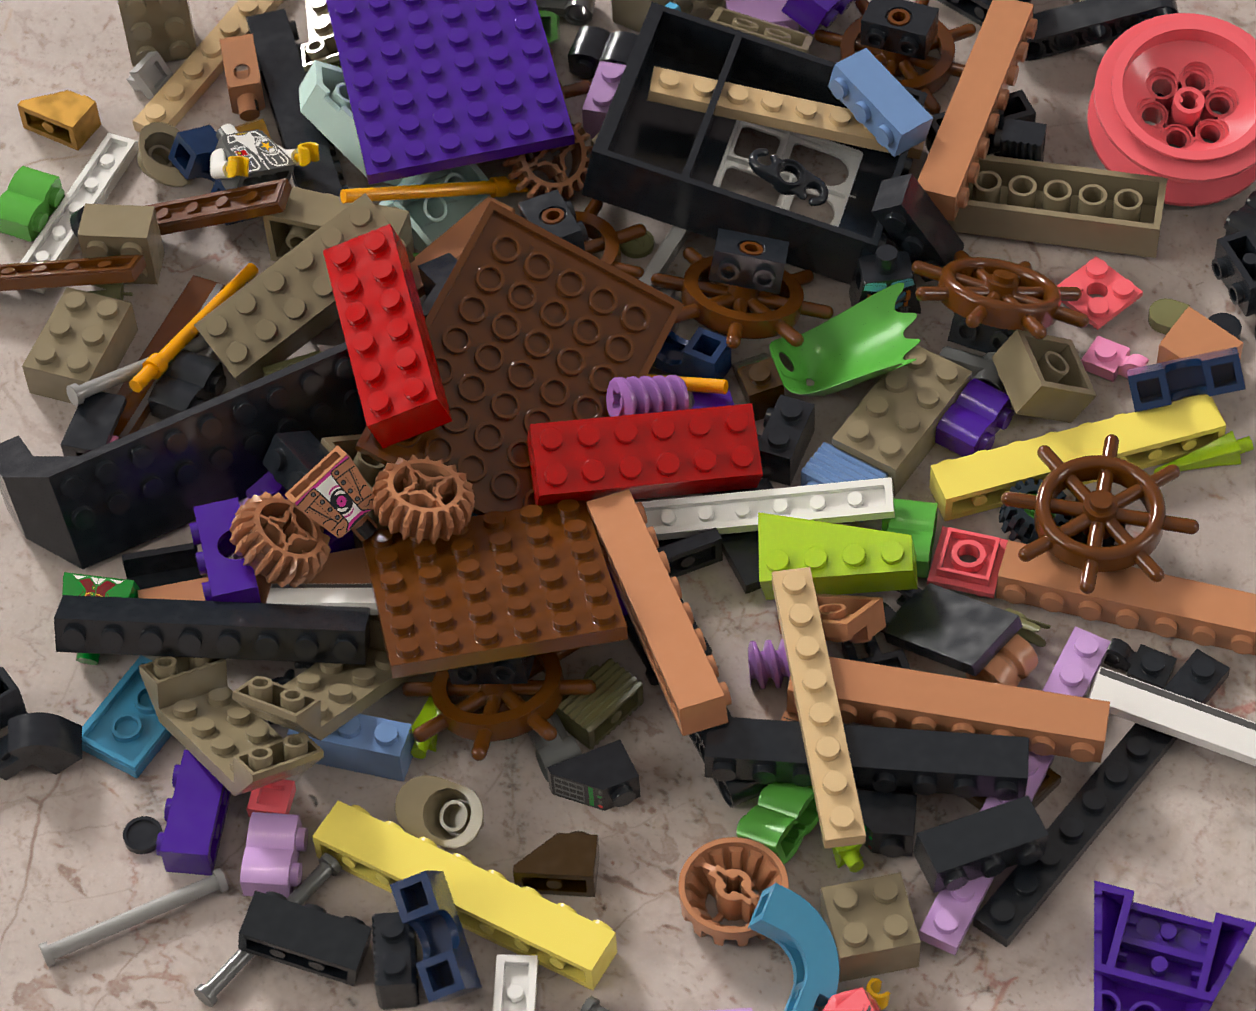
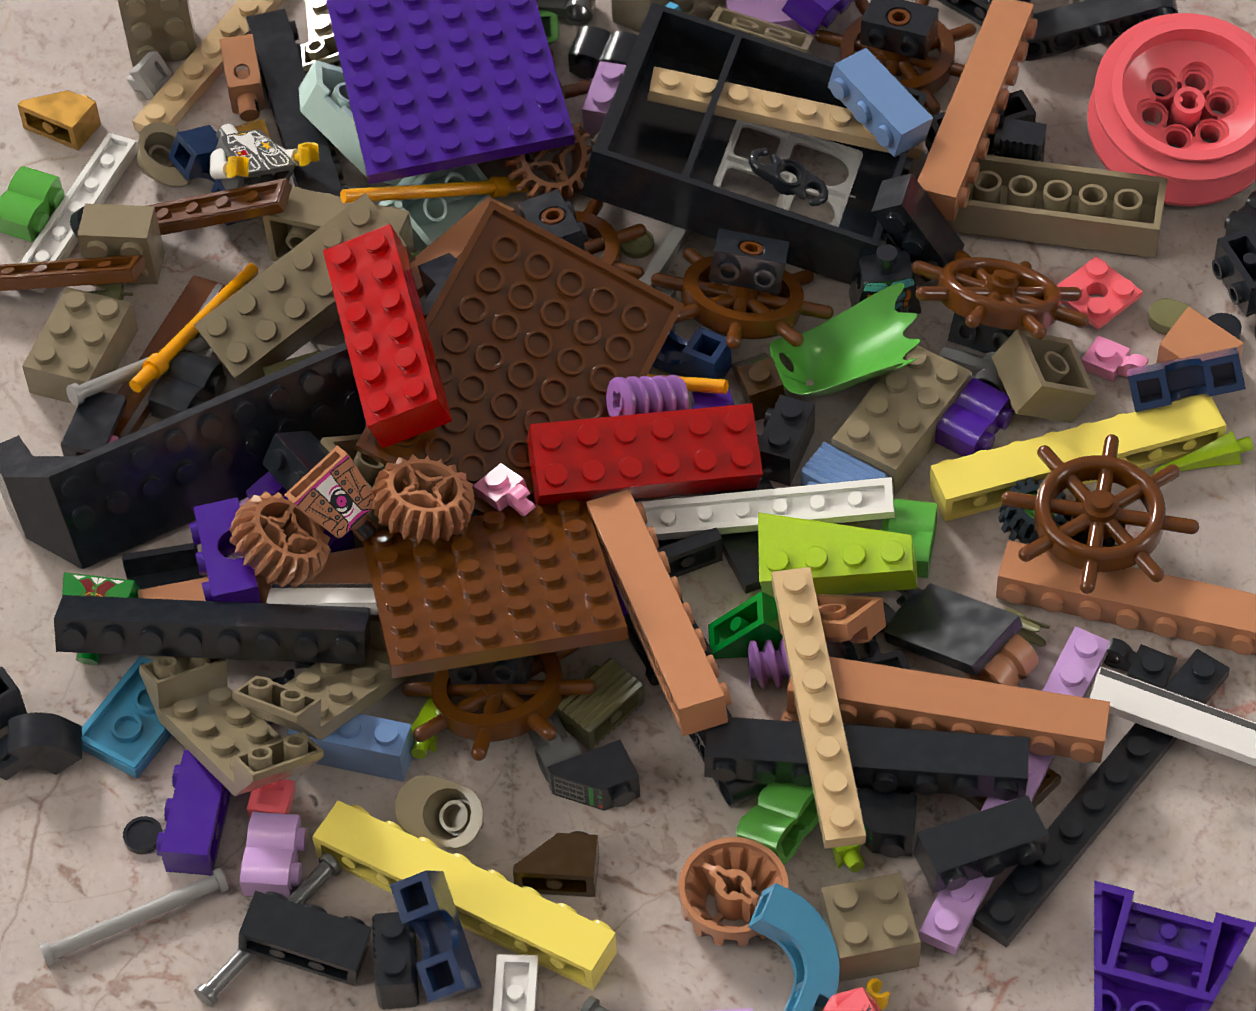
(504, 488): none -> bright pink plate
(748, 622): none -> green slope
(973, 577): coral piece -> none

